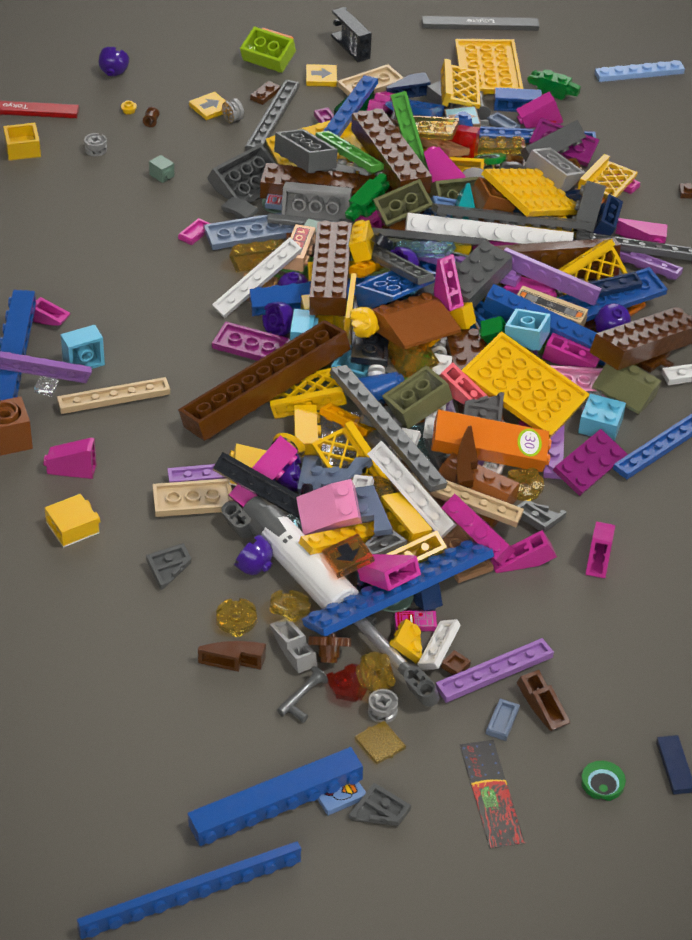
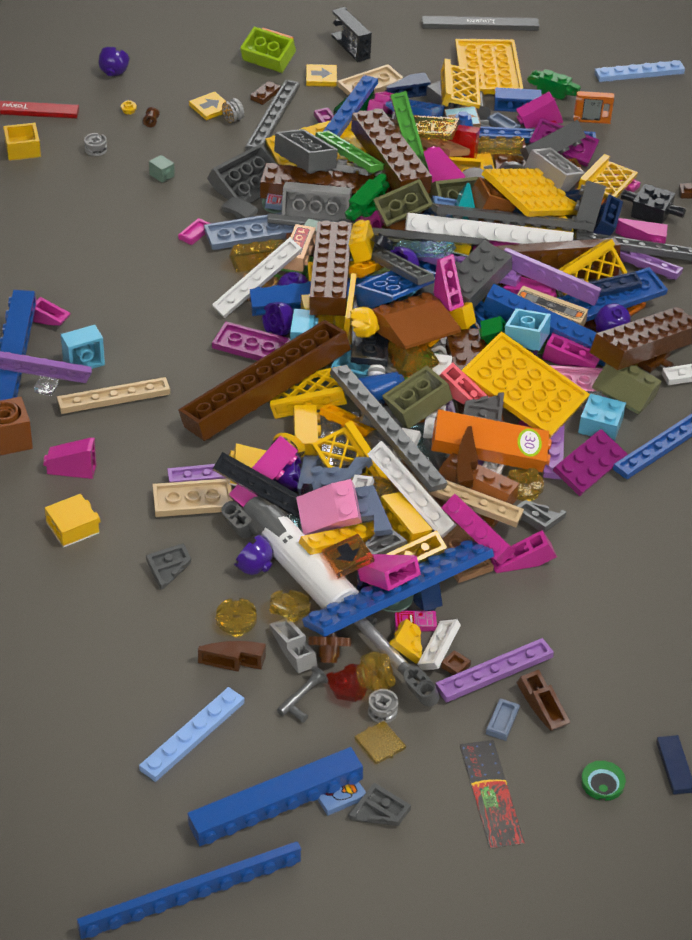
(191, 734): none -> light blue plate
(492, 158): green tile -> none
(590, 107): none -> orange container
(600, 549): dark pink slope -> none
(652, 204): none -> black brick

